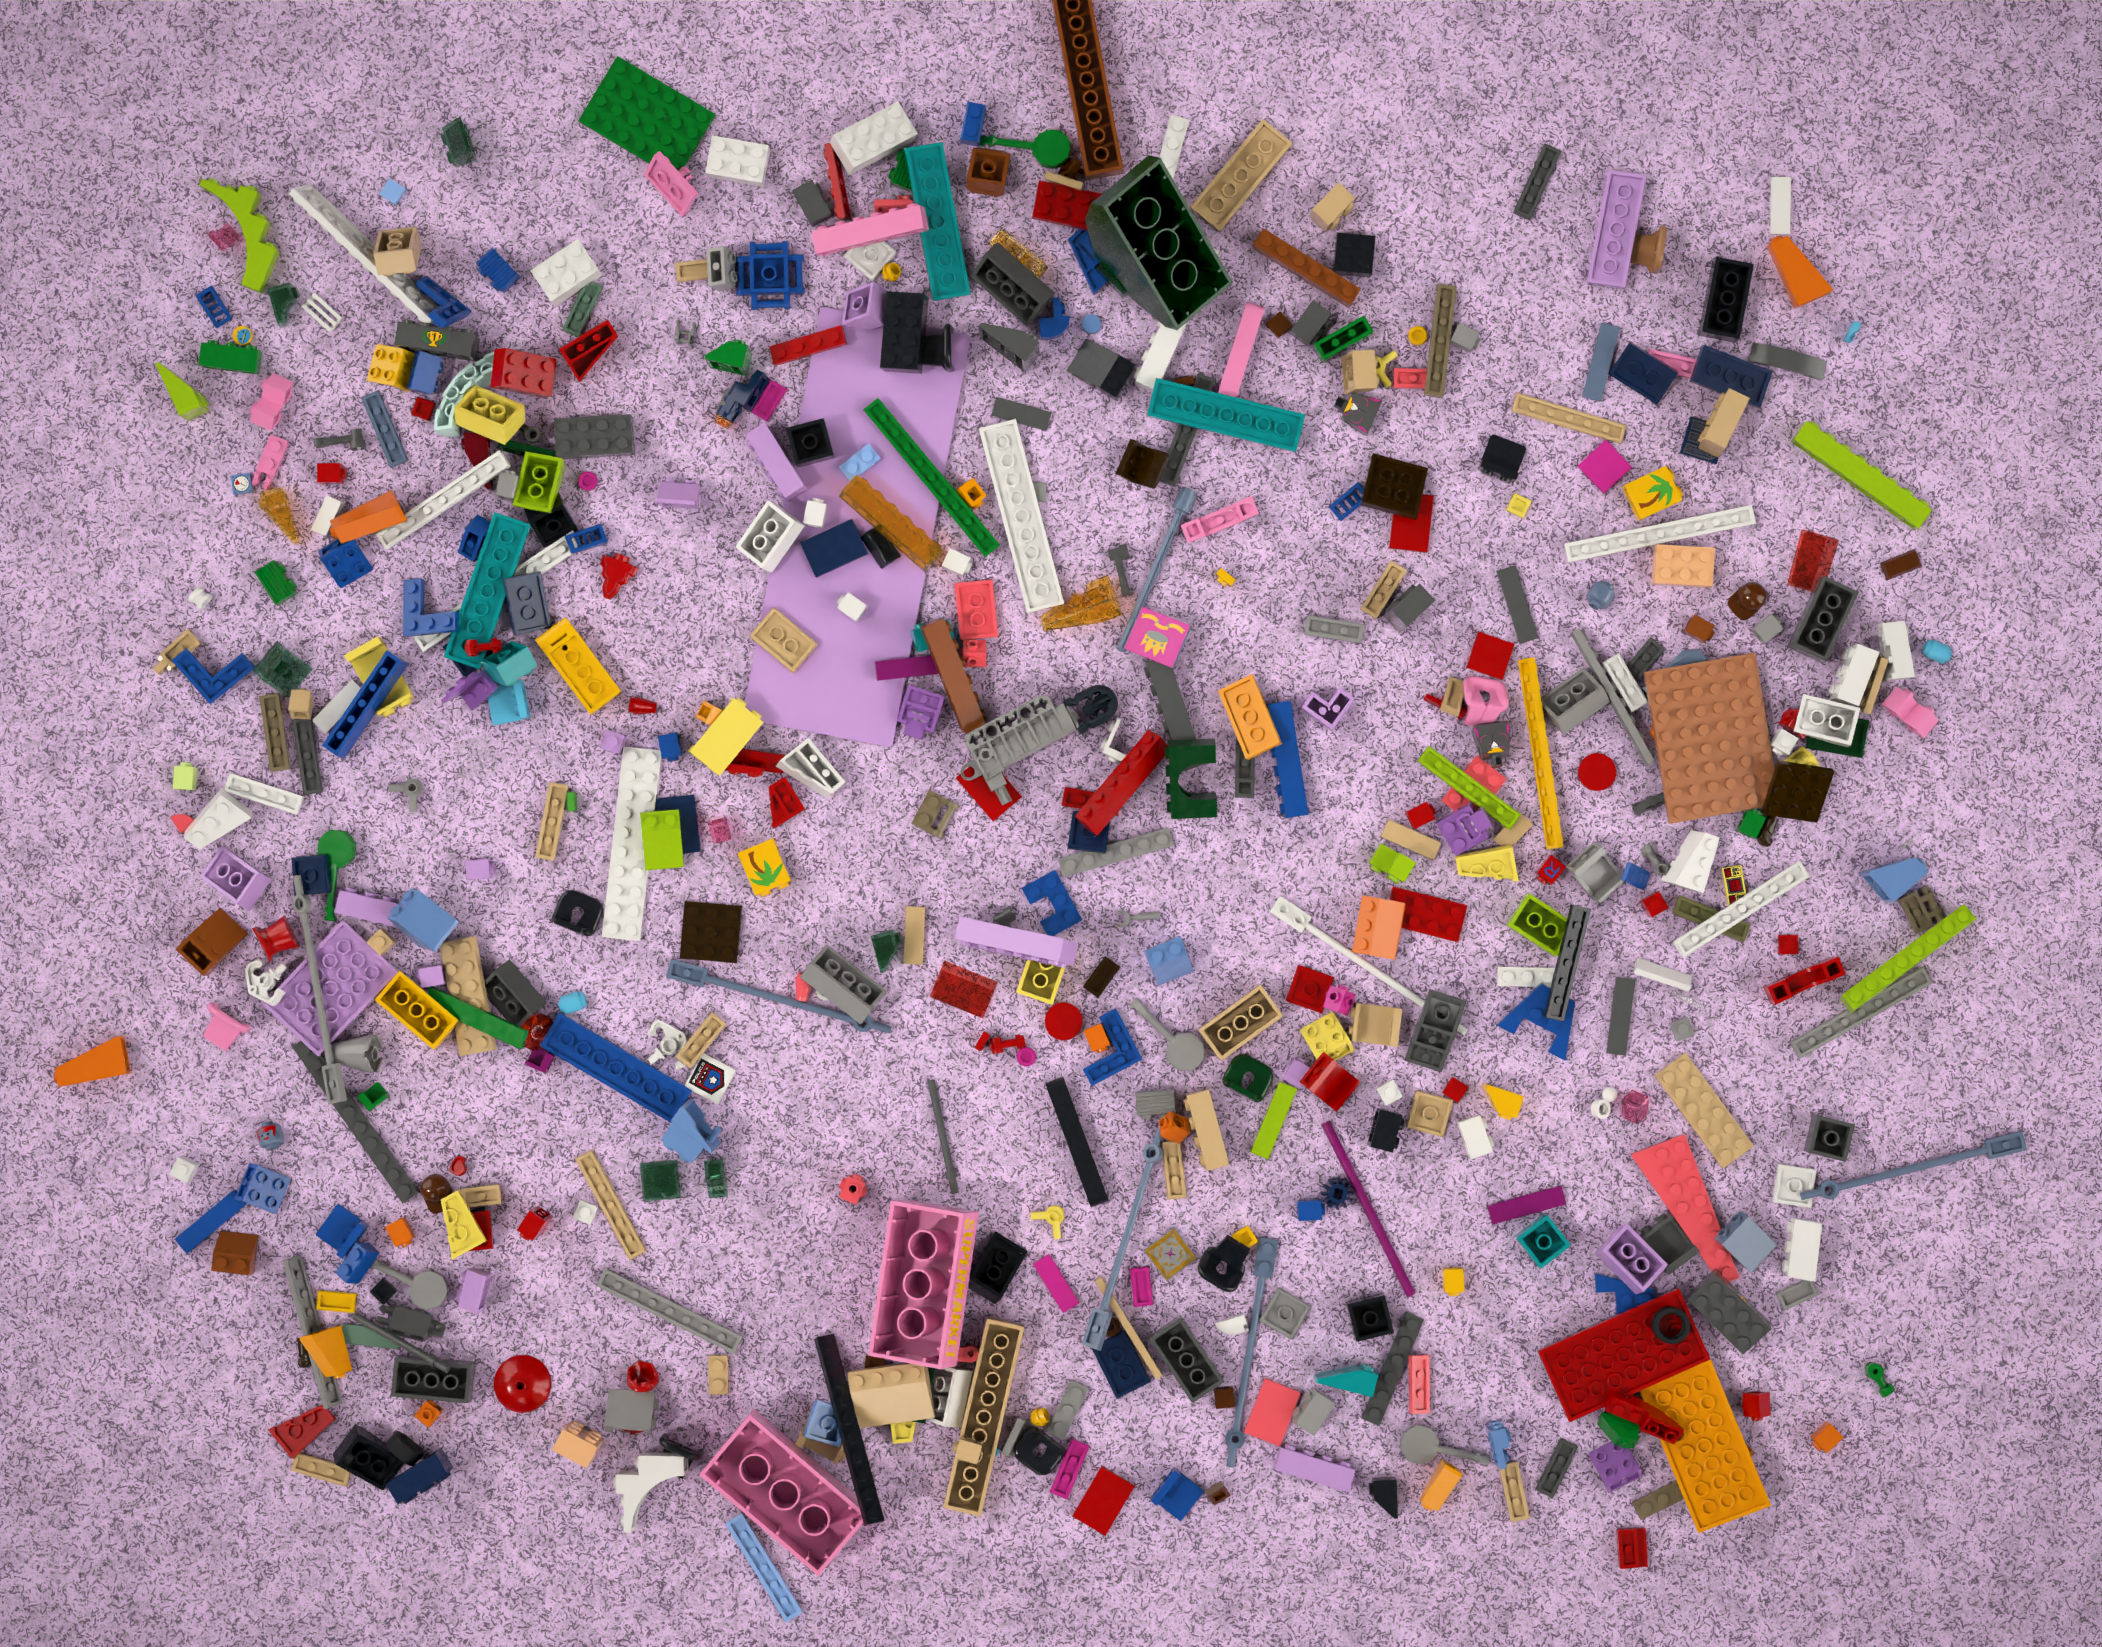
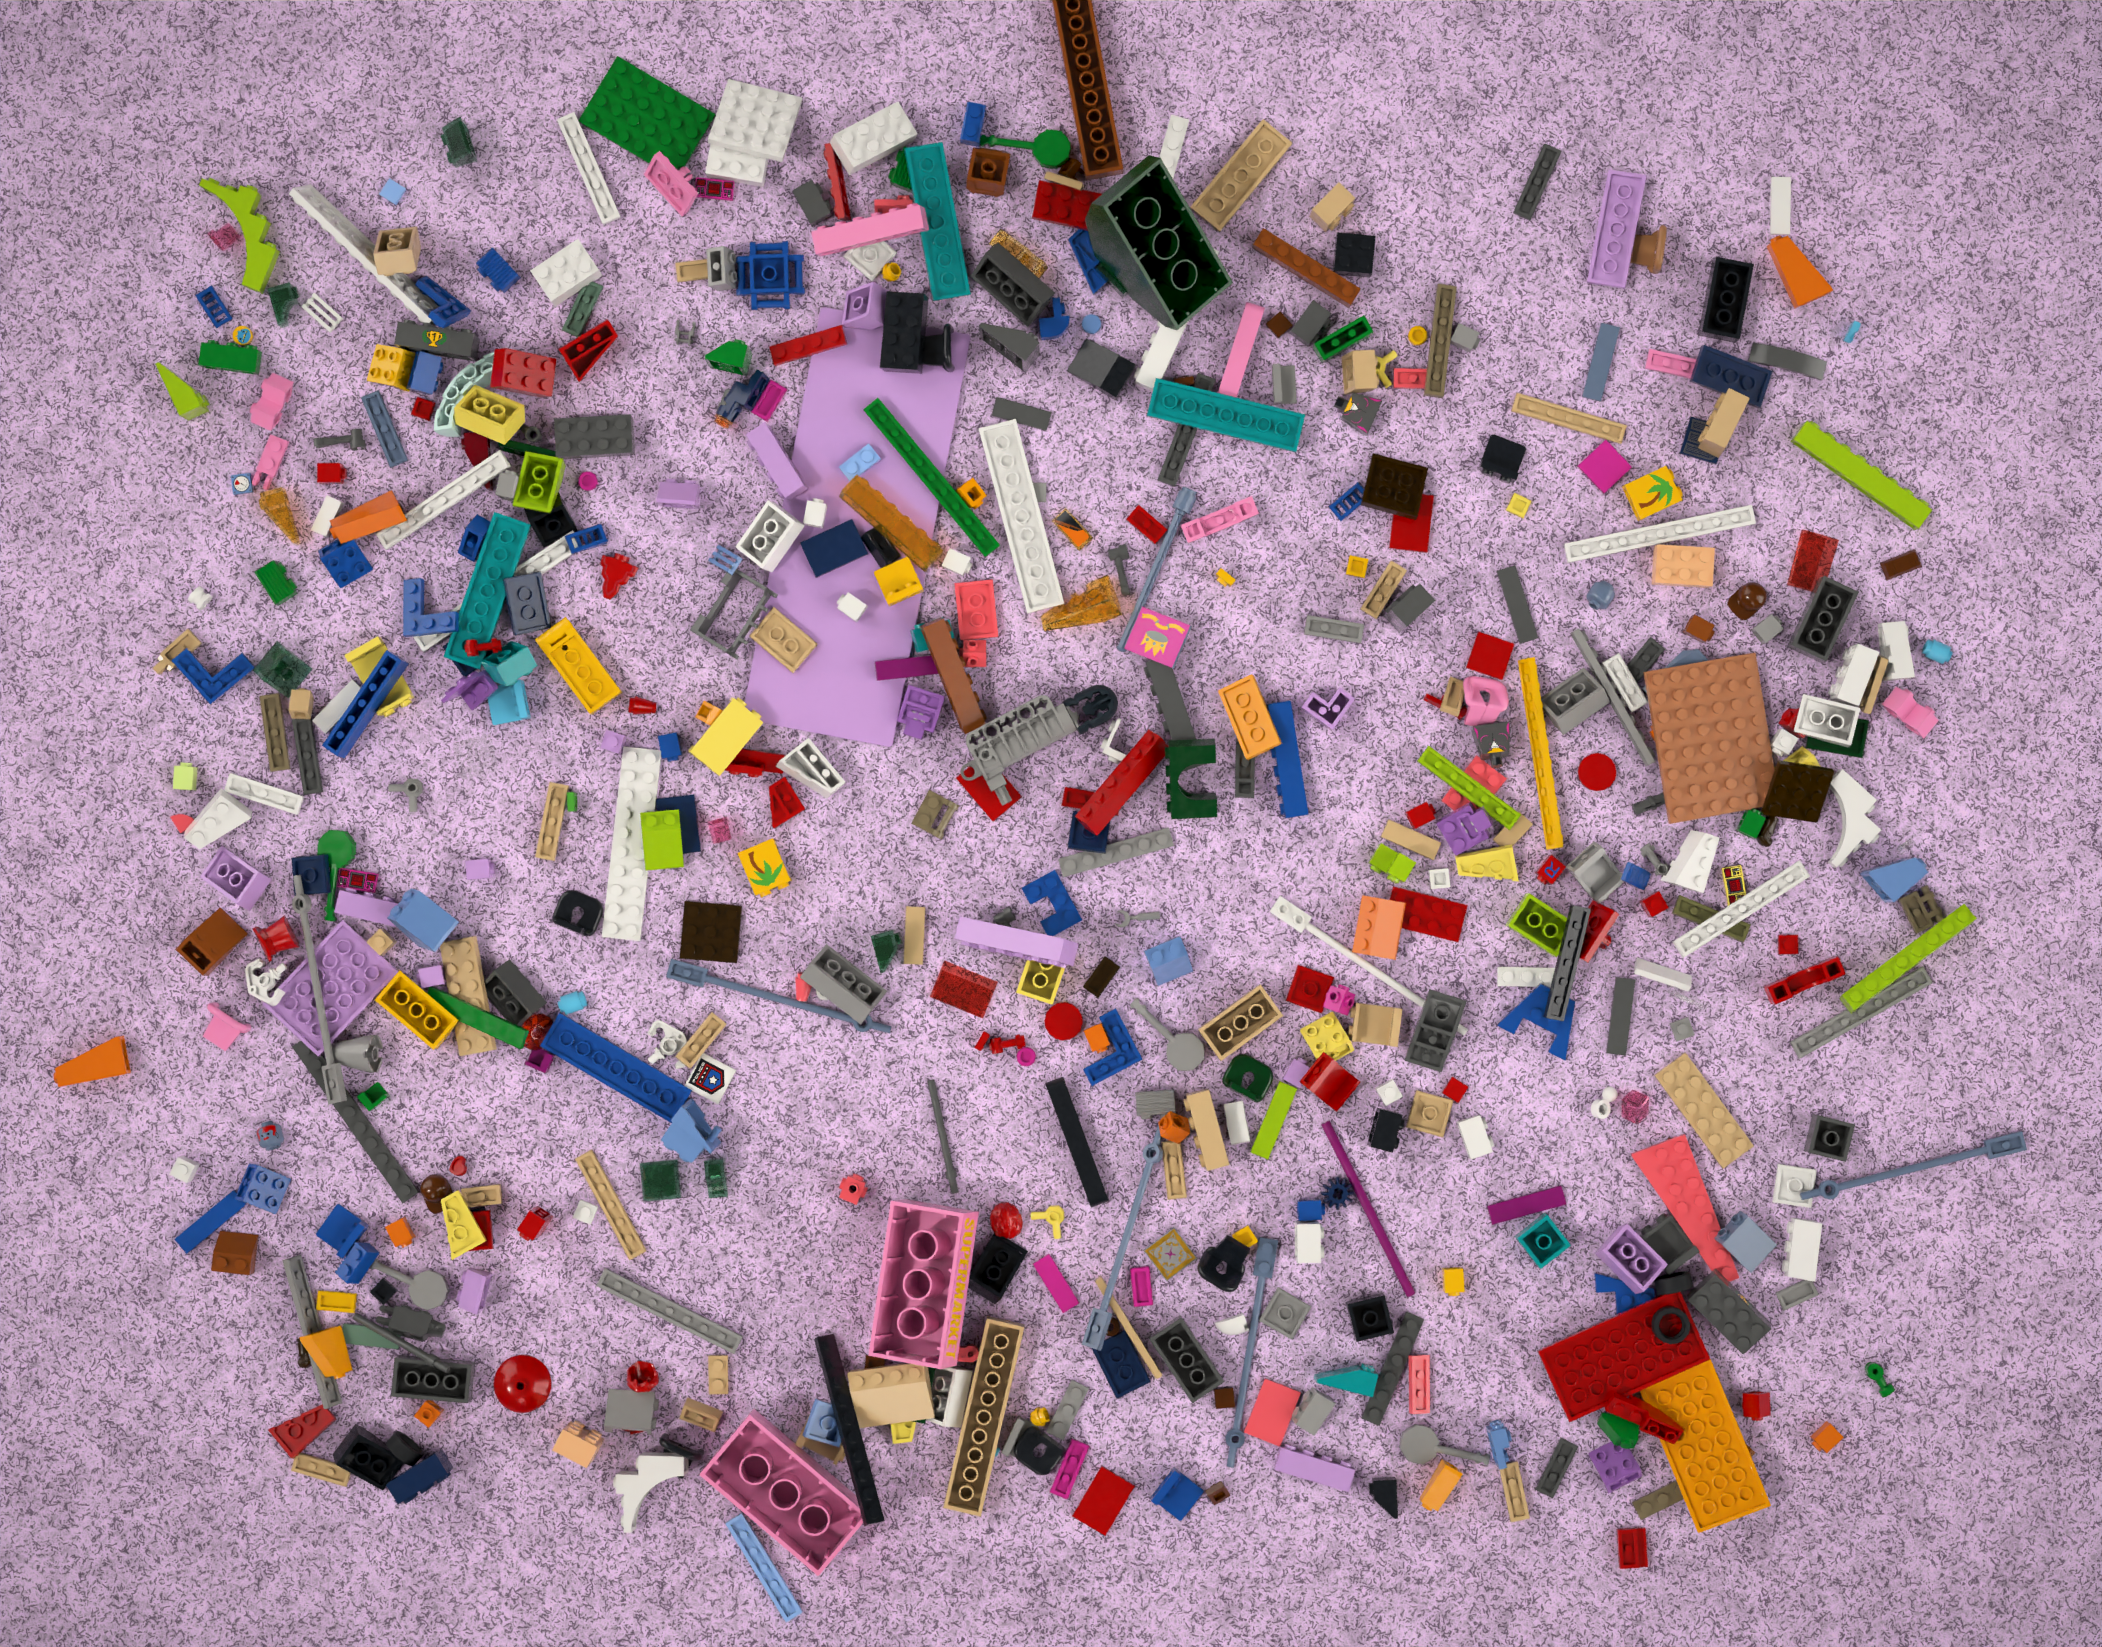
(357, 880): none -> tile
(588, 168): none -> white plate
(701, 1414): none -> tan slope
(703, 623): none -> dark grey hinge
(714, 189): none -> tile
(718, 555): none -> medium blue tile
(755, 120): none -> white plate
(810, 442): black brick -> none
(898, 581): none -> yellow bracket
(967, 1450): tan brick -> none
(1006, 1220): none -> red hair
(1072, 529): none -> slope
(1142, 464): dark brown bracket -> none
(1146, 524): none -> red plate
(1236, 1122): none -> white slope
(1284, 384): none -> light grey panel
(1308, 1242): none -> white brick
(1356, 566): none -> yellow plate
(1439, 878): none -> white plate
(1503, 1101): yellow slope -> none
(1598, 926): none -> red plate
(1643, 372): dark blue tile -> none
(1673, 1283): none -> black tyre
(1856, 827): none -> white arch

